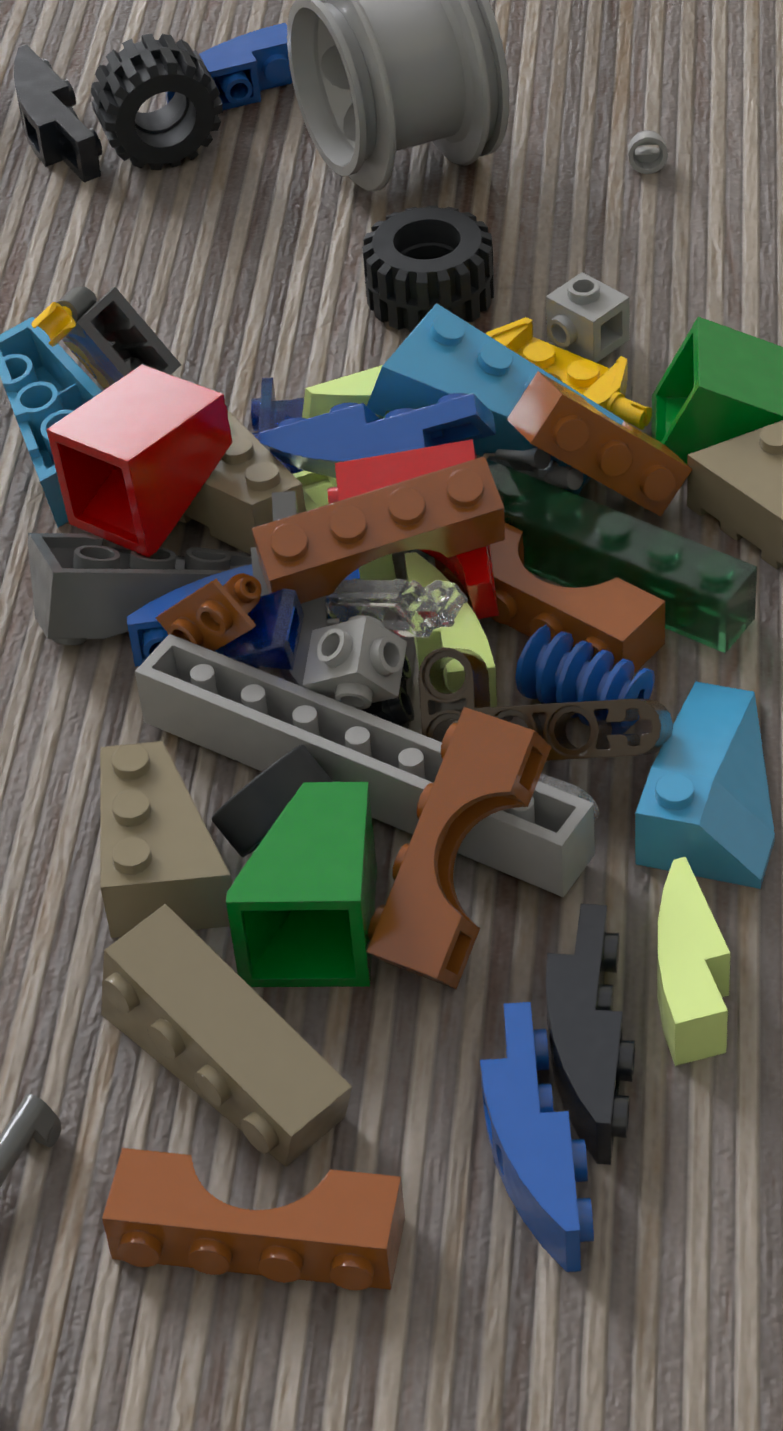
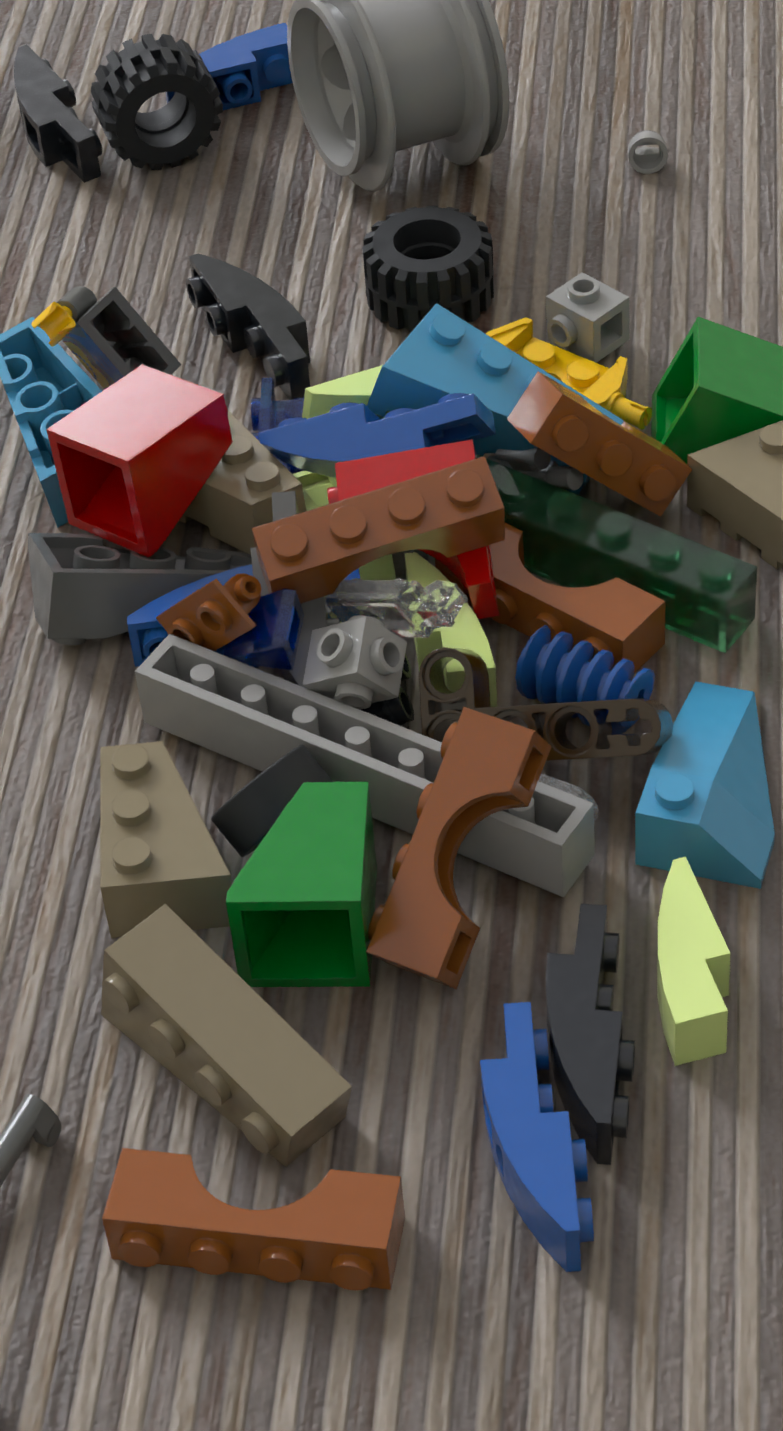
(252, 318): none -> black slope

